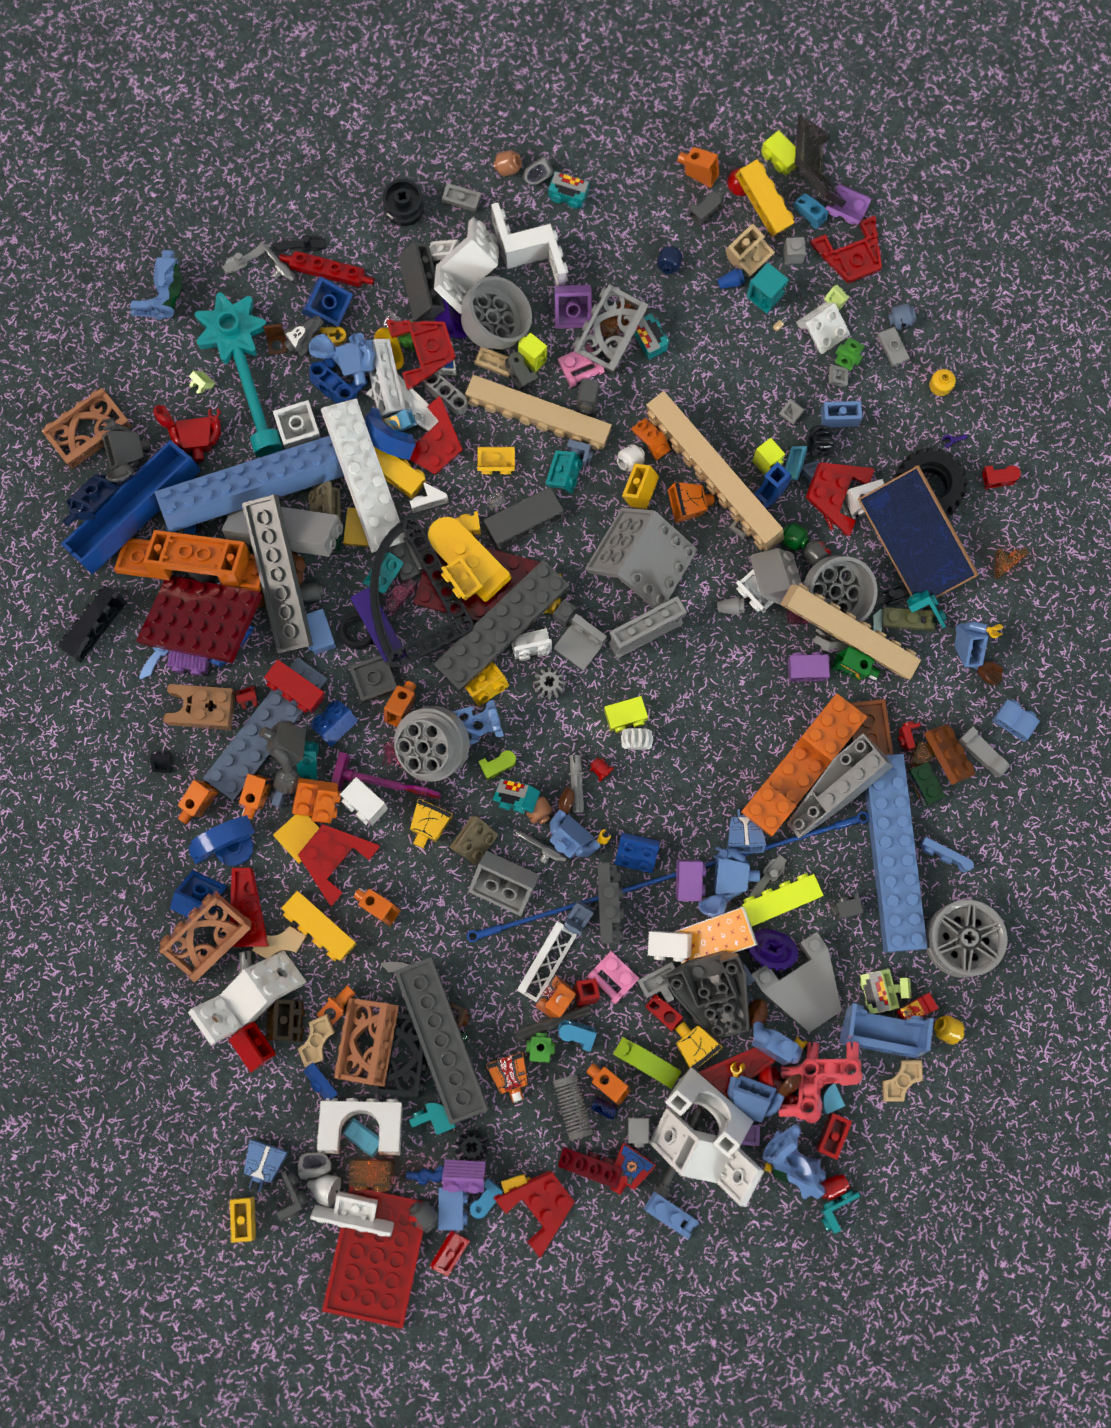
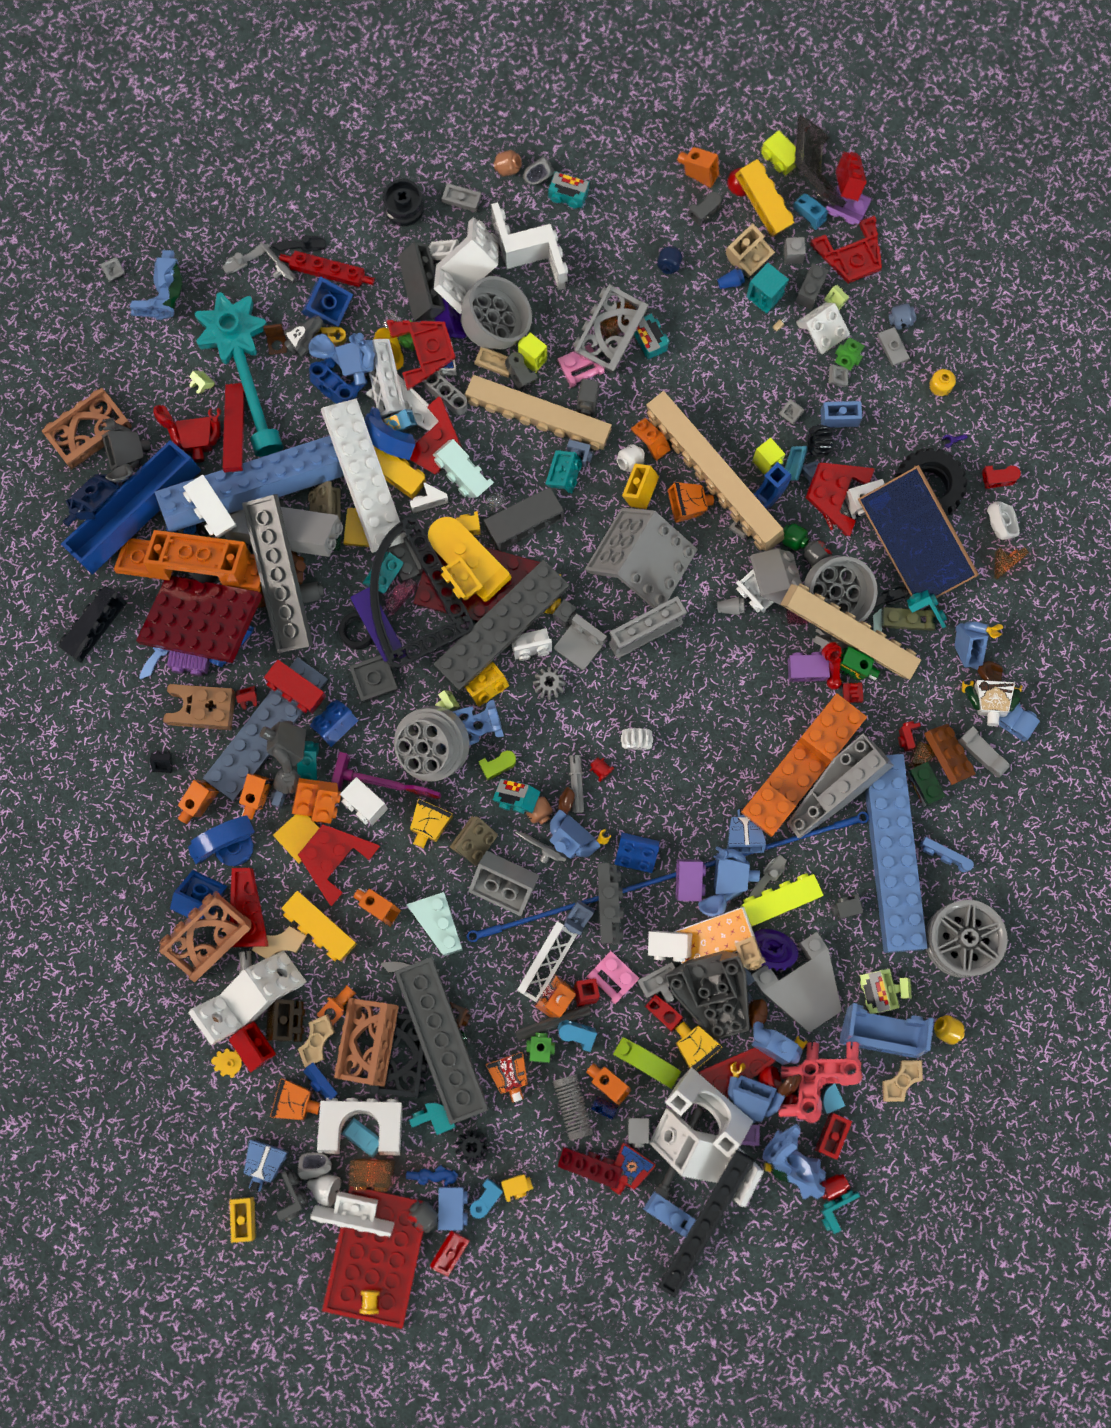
(112, 269): none -> light grey tile
(209, 507): none -> white wedge
(227, 1063): none -> yellow piece
(233, 428): none -> red tile
(293, 1101): none -> orange torso
(296, 424): white brick -> none
(320, 632): medium blue brick -> none
(369, 1302): none -> yellow bush
(389, 750): clear pink piece -> none
(399, 703): orange torso -> none
(437, 921): none -> light aqua wedge
(448, 701): none -> yellowish green tile
(461, 469): none -> light aqua wedge
(464, 1176): medium lavender brick -> none
(496, 459): yellow bracket -> none
(546, 1201): red wing -> none
(572, 305): medium lavender slope -> none
(626, 714): neon yellow brick -> none
(706, 1223): none -> black tile
(750, 953): none -> tan bracket
(812, 286): none -> dark grey brick
(834, 681): none -> red piece
(850, 176): none -> red brick
(853, 692): none -> red tile
(875, 725): dark orange plate -> none
(918, 1007): red leg -> none
(992, 698): none -> torso
(1003, 520): none -> white piece

